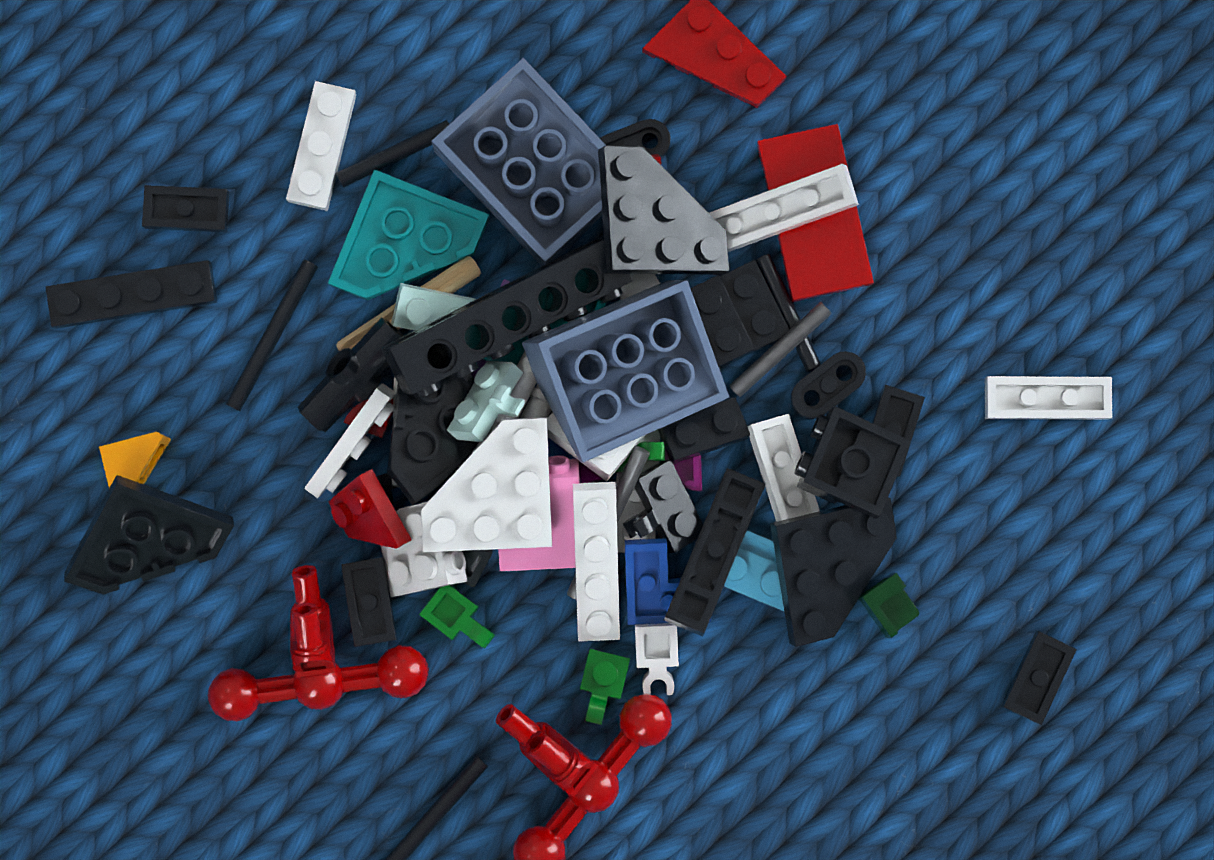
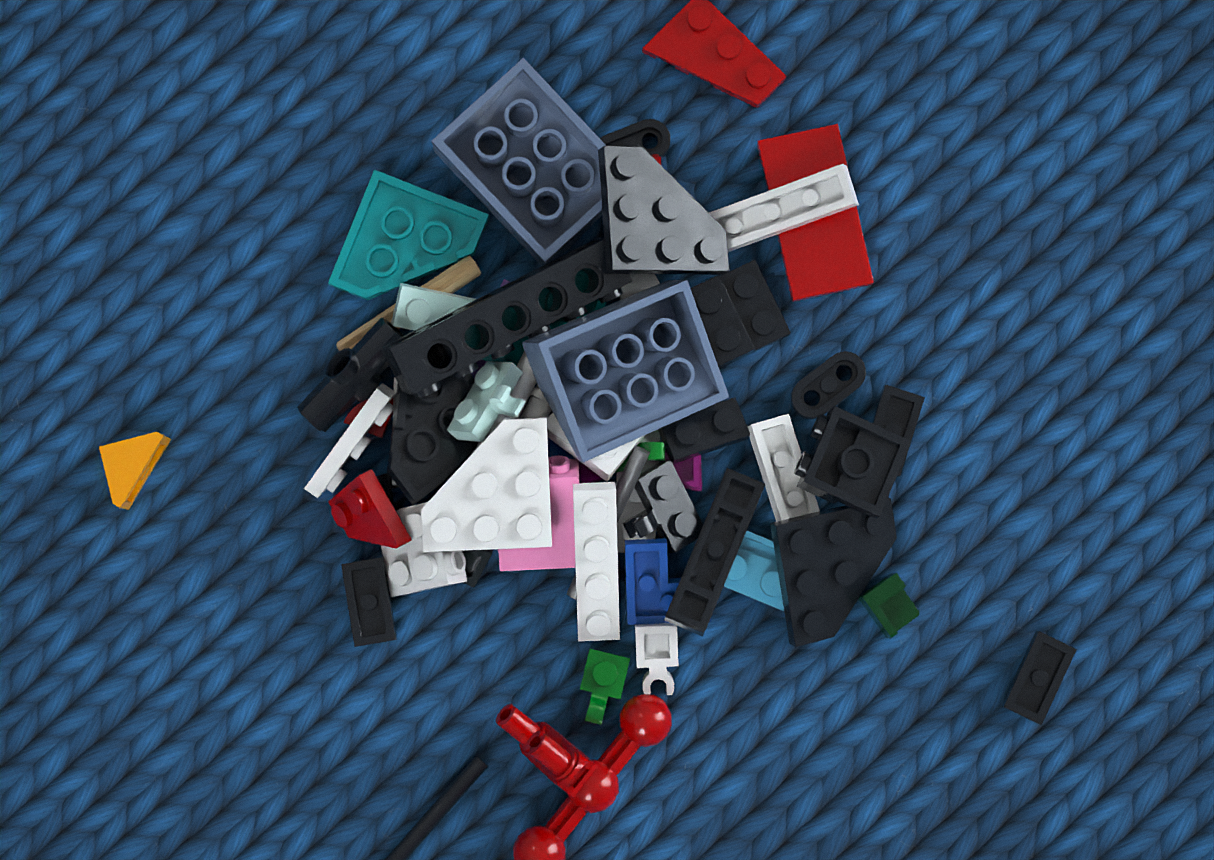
(131, 294): black plate -> none
(144, 537): black plate -> none
(185, 208): black plate -> none
(271, 335): black bar -> none
(317, 678): red connector -> none
(321, 146): white plate -> none
(390, 155): black bar -> none
(453, 613): green plate -> none
(773, 279): black bar -> none
(780, 349): flat silver bar -> none
(1048, 397): white plate -> none

